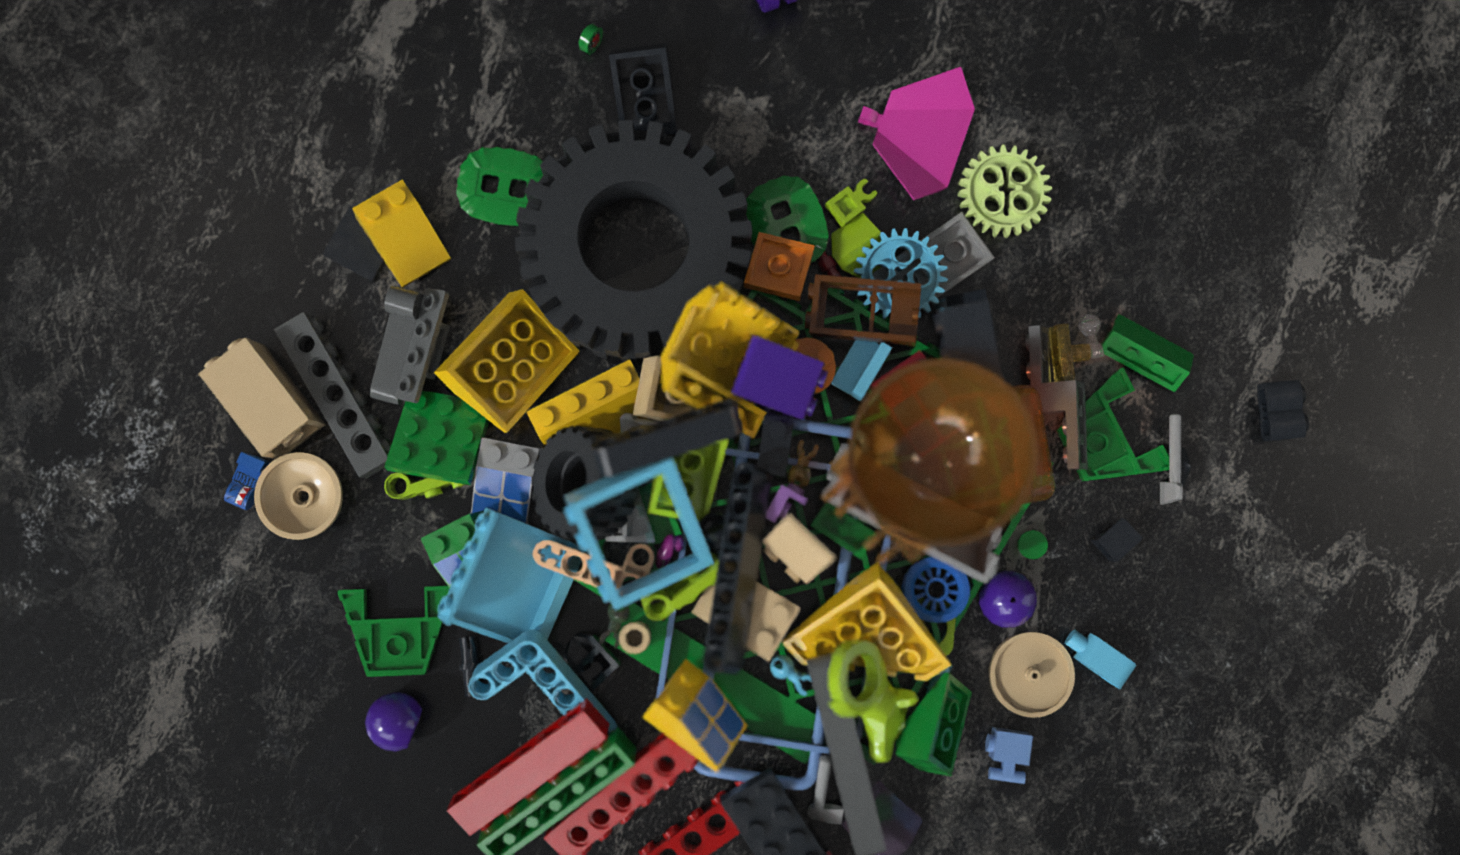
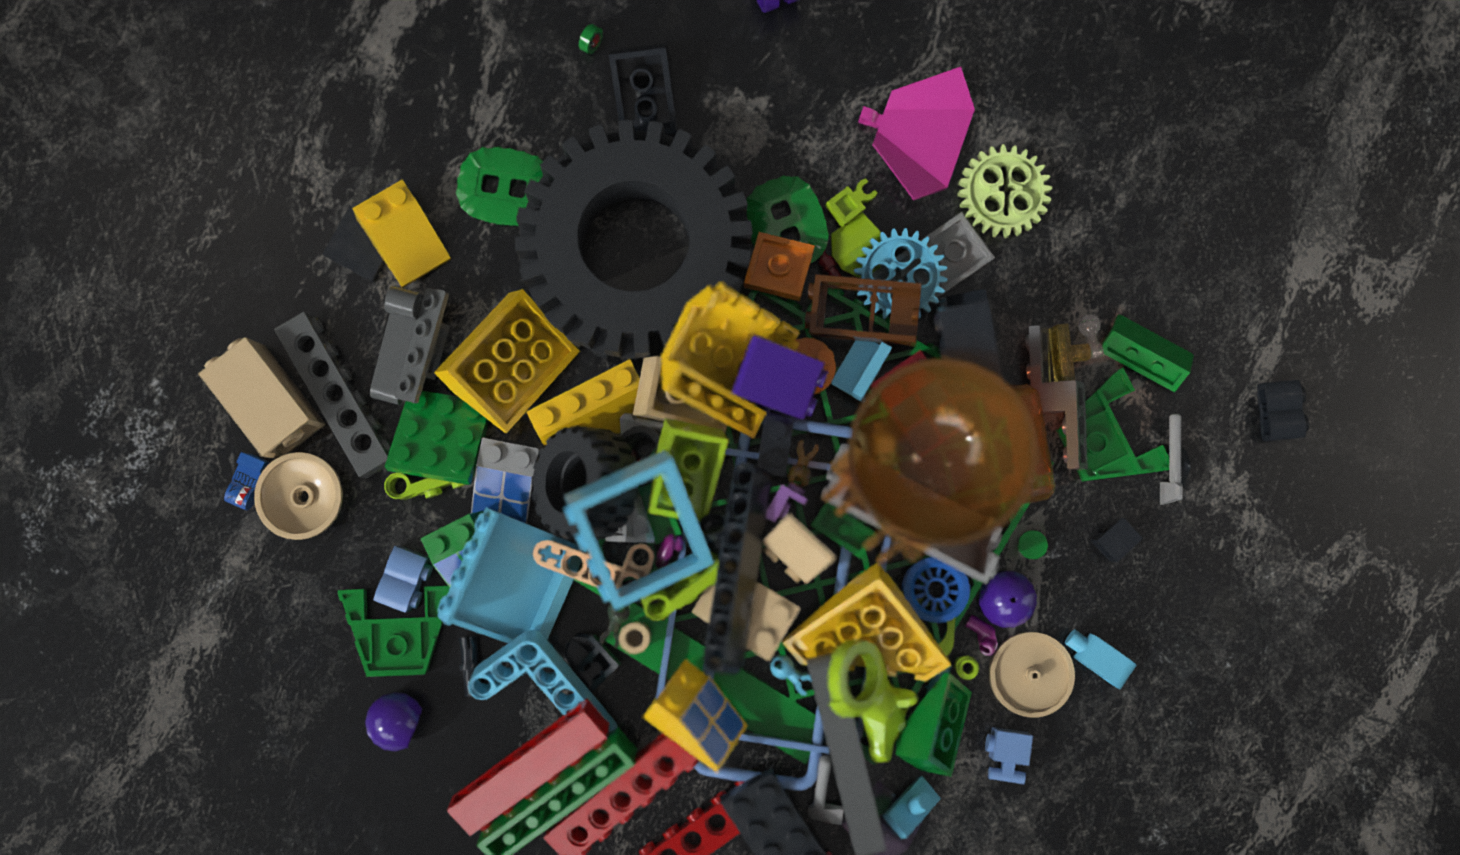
(403, 579): none -> medium blue brick
(667, 438): black beam -> none
(911, 807): none -> medium azure tile
(972, 670): none -> lime pin
(985, 633): none -> magenta arm

